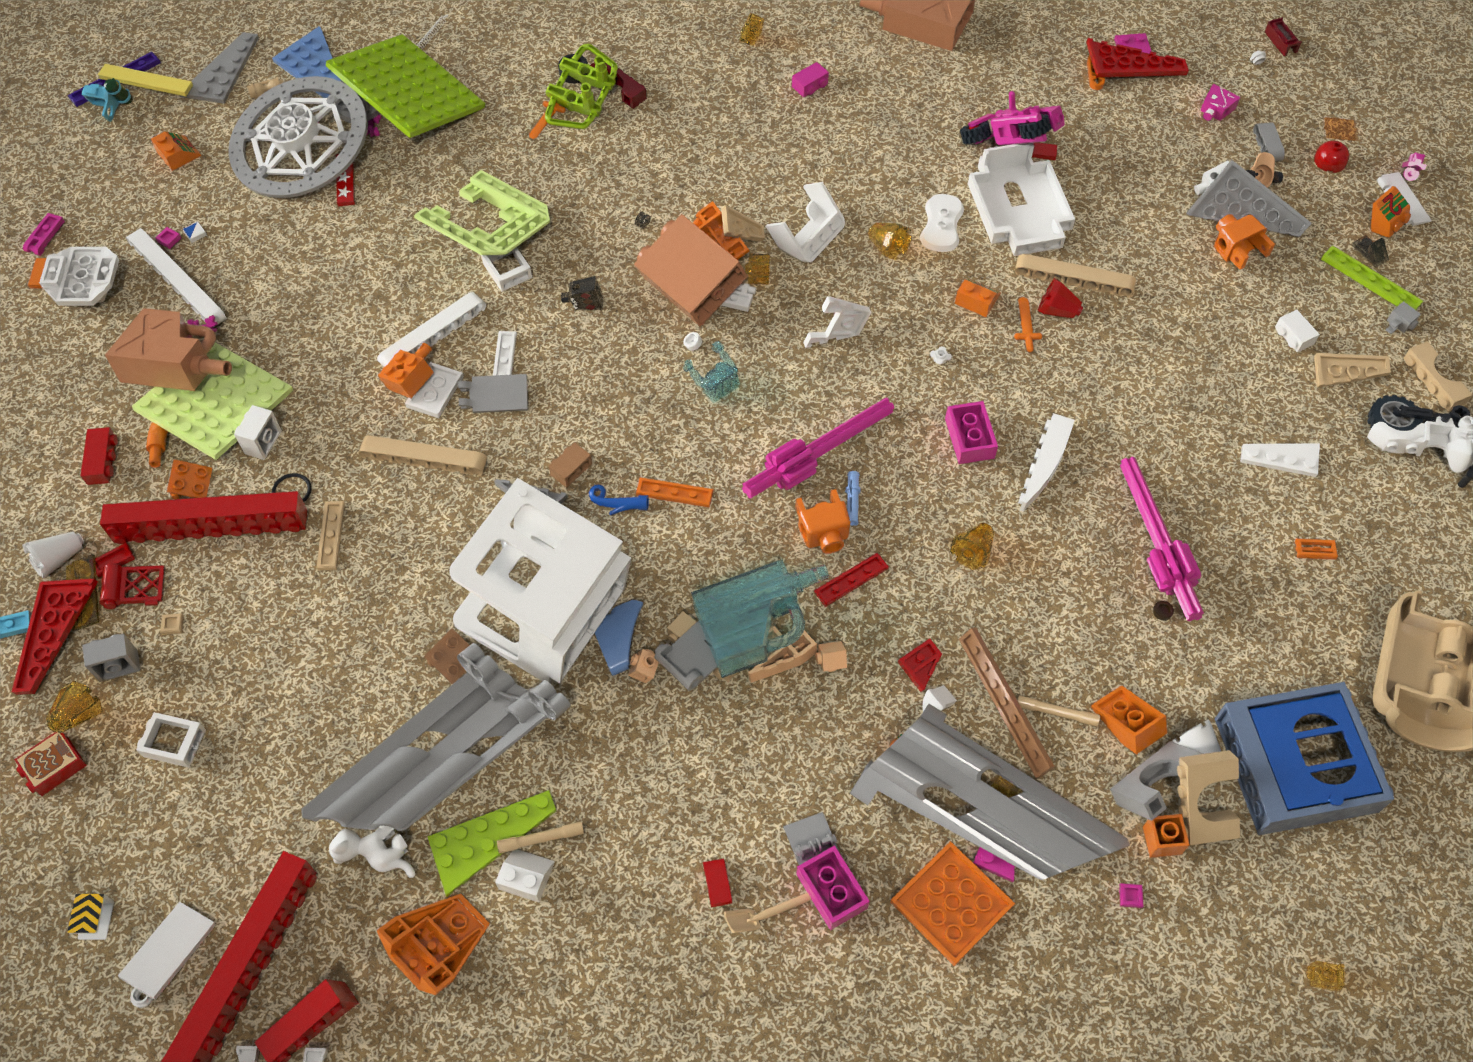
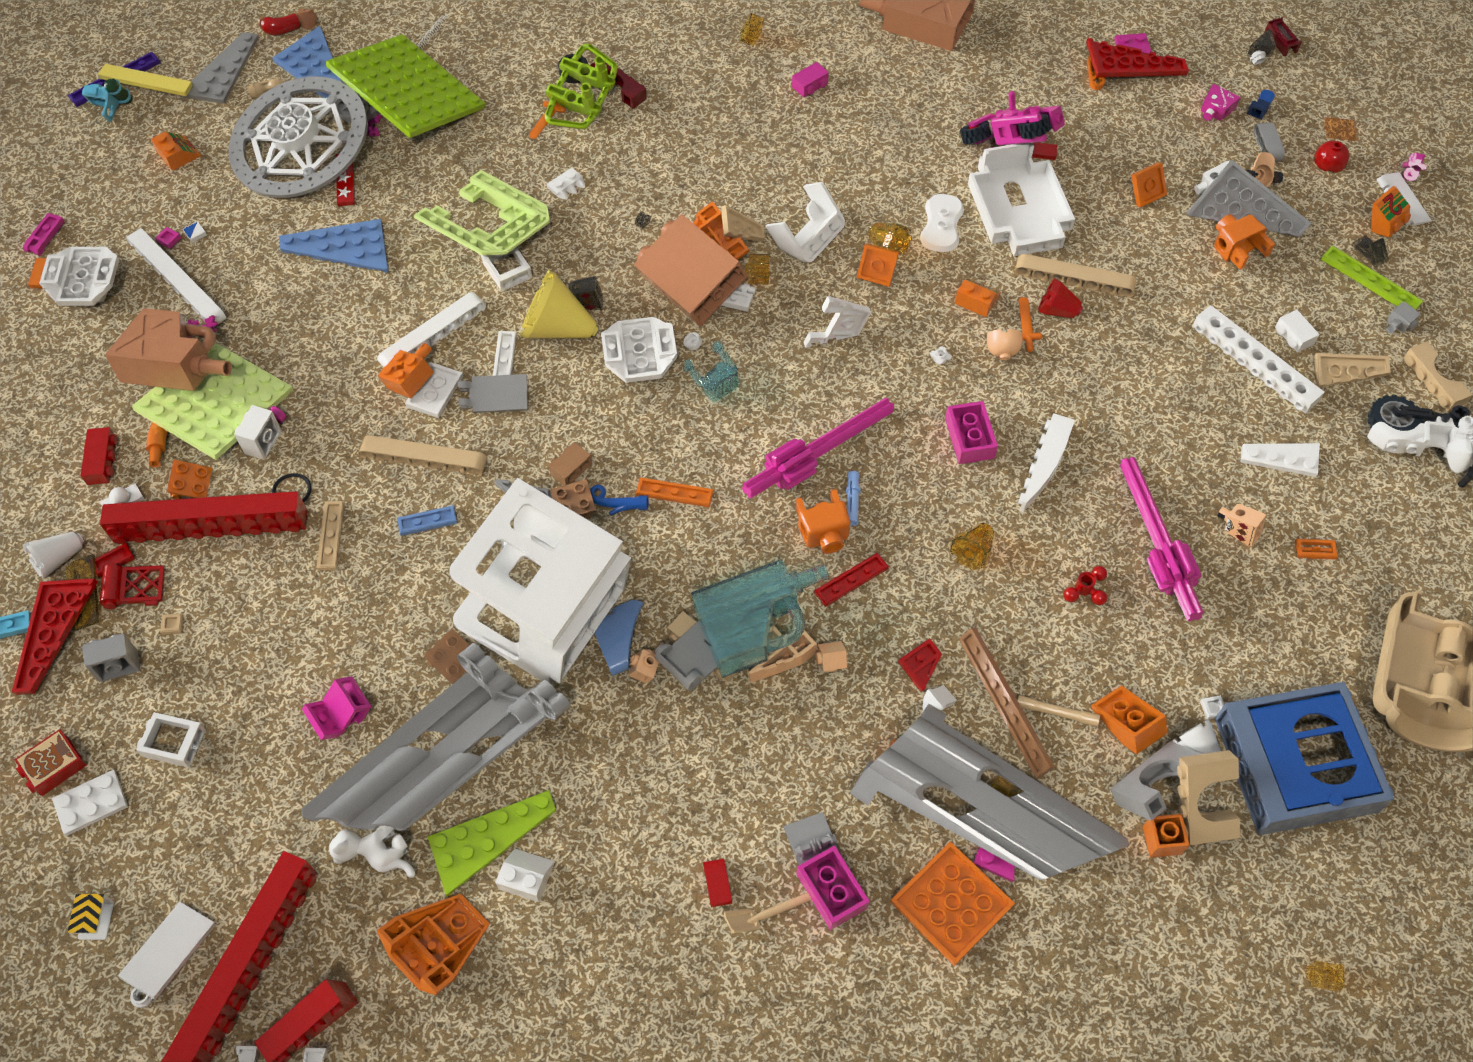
(72, 707): clear yellow cone -> none
(89, 802): none -> white plate
(124, 495): none -> white tile
(279, 414): none -> dark pink tile
(288, 23): none -> red piece
(338, 709): none -> dark pink piece
(352, 244): none -> medium blue wing
(427, 520): none -> medium blue tile
(557, 313): none -> light yellow cone
(562, 832): tan piece -> none
(566, 182): none -> white plate
(576, 498): none -> medium nougat hinge
(639, 349): none -> white piece
(877, 264): none -> orange tile
(1004, 344): none -> light nougat cylinder
(1098, 597): none -> red piece
(1131, 895): dark pink tile -> none
(1149, 184): none -> orange tile
(1163, 610): dark brown tile -> none
(1212, 706): none -> white tile
(1243, 523): none -> light nougat torso
(1258, 359): none -> white brick
(1260, 108): none -> dark blue leg
(1263, 43): none -> clear smoke slope

